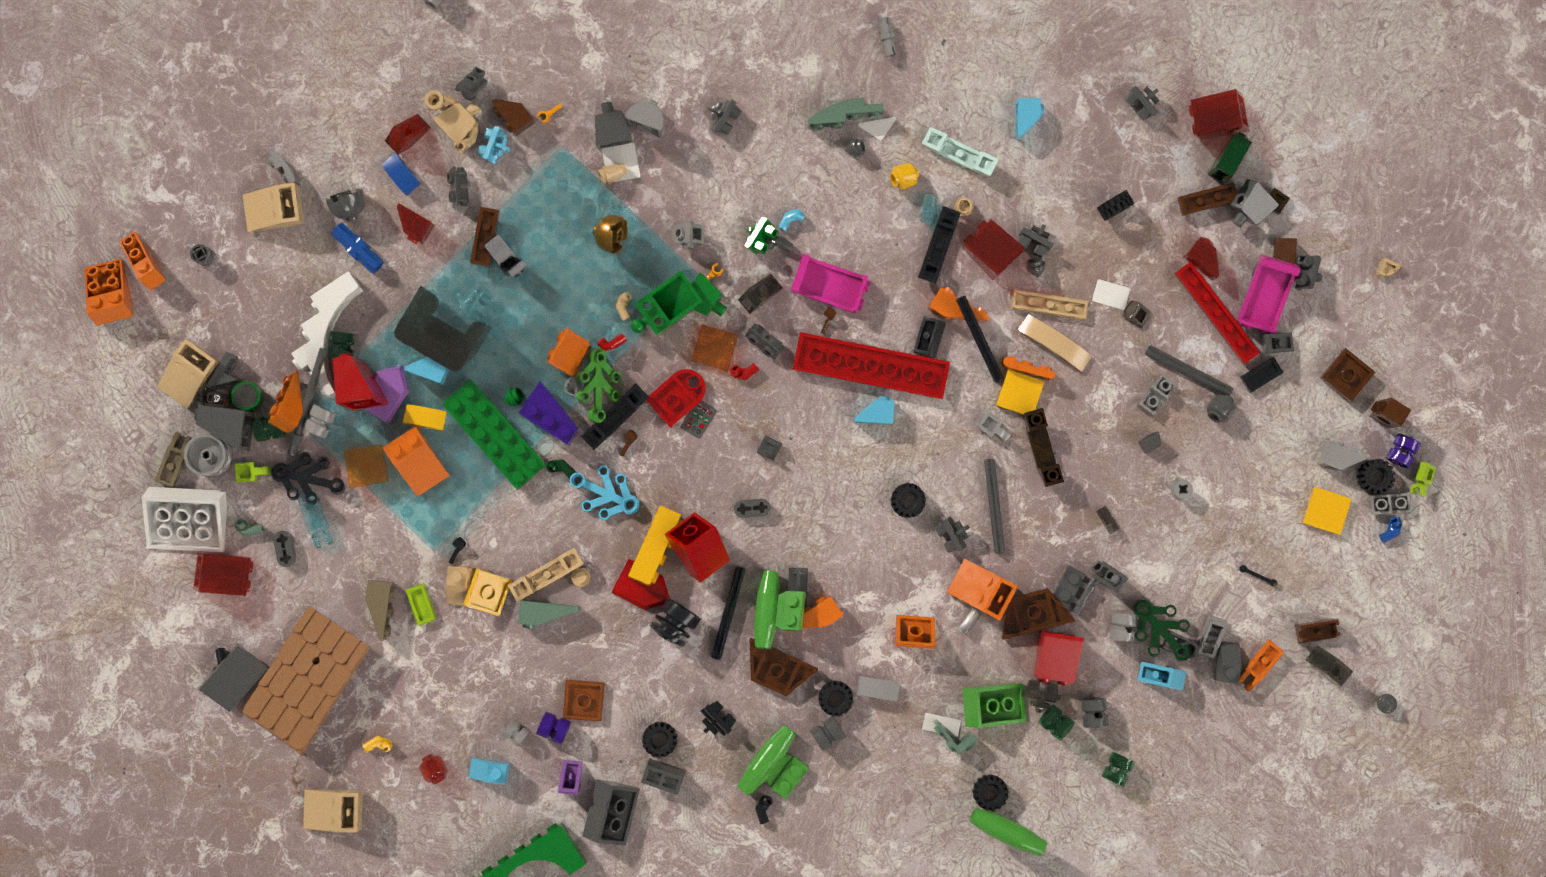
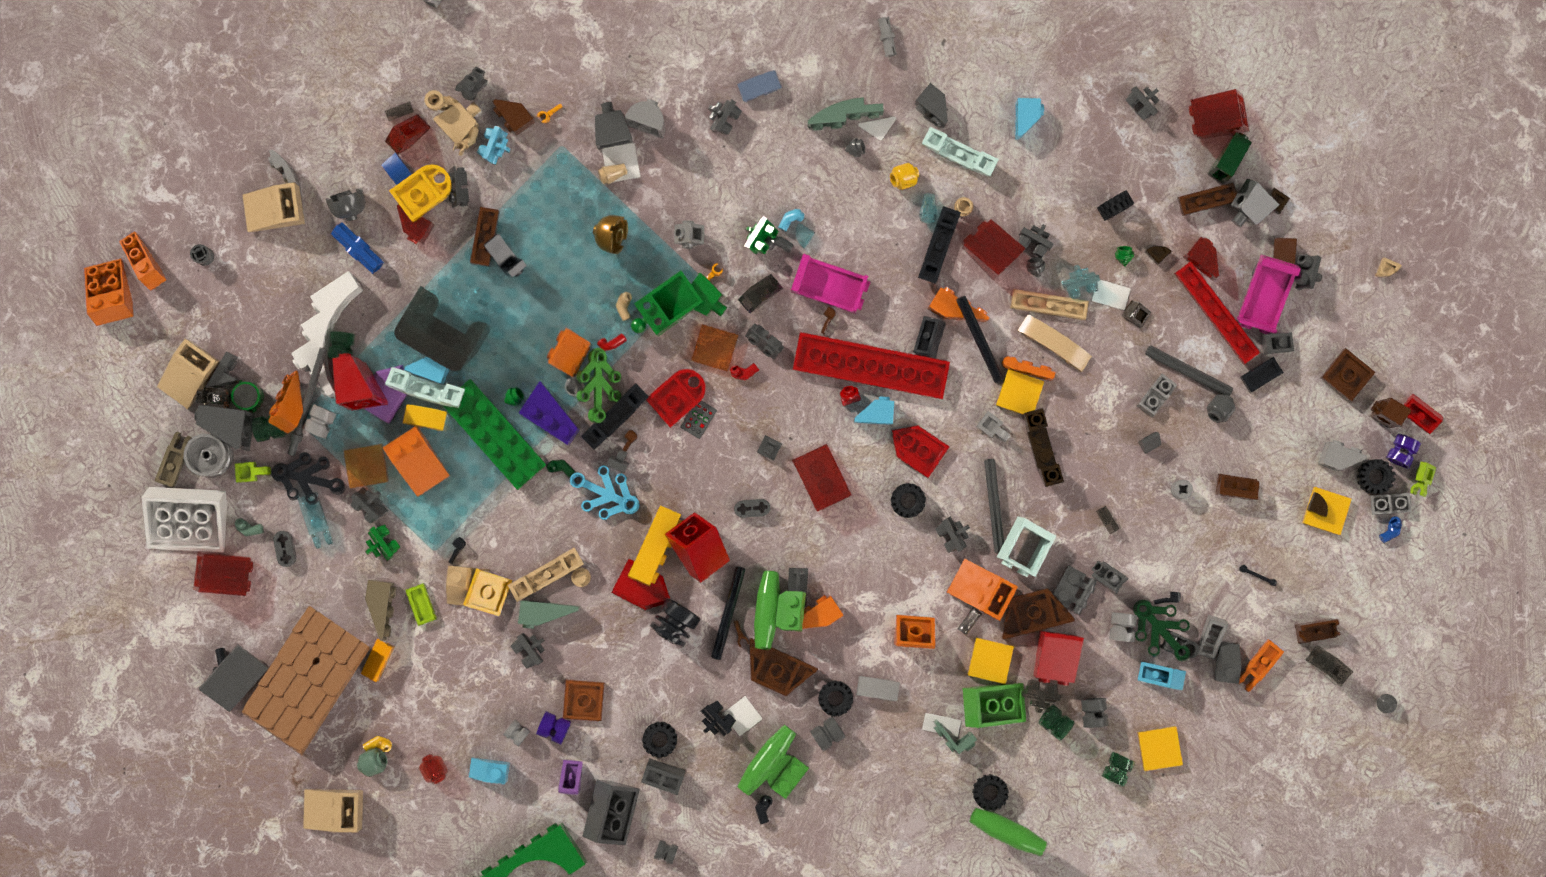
(370, 503): none -> dark grey hips
(372, 762): none -> sand green head
(377, 535): none -> green hips
(377, 660): none -> light orange slope
(399, 111): none -> clear smoke piece
(420, 191): none -> yellow tile
(424, 389): none -> light aqua slope
(523, 643): none -> dark grey hips
(618, 461): none -> dark grey tile
(666, 852): none -> dark grey wheel
(740, 634): none -> reddish brown hand
(744, 714): none -> white sticker
(759, 85): none -> sand blue slope
(803, 235): none -> clear light blue tile
(821, 477): none -> clear red slope
(849, 395): none -> red plate
(919, 448): none -> red tile
(933, 103): none -> dark grey slope
(990, 660): none -> yellow tile
(1038, 556): none -> light aqua window
(1088, 280): none -> clear light blue hips
(1124, 255): none -> green plate
(1158, 253): none -> dark brown tile
(1160, 748): none -> yellow tile
(1174, 598): none -> black hand
(1237, 487): none -> reddish brown hinge
(1318, 505): none -> dark brown tile
(1423, 414): none -> red slope

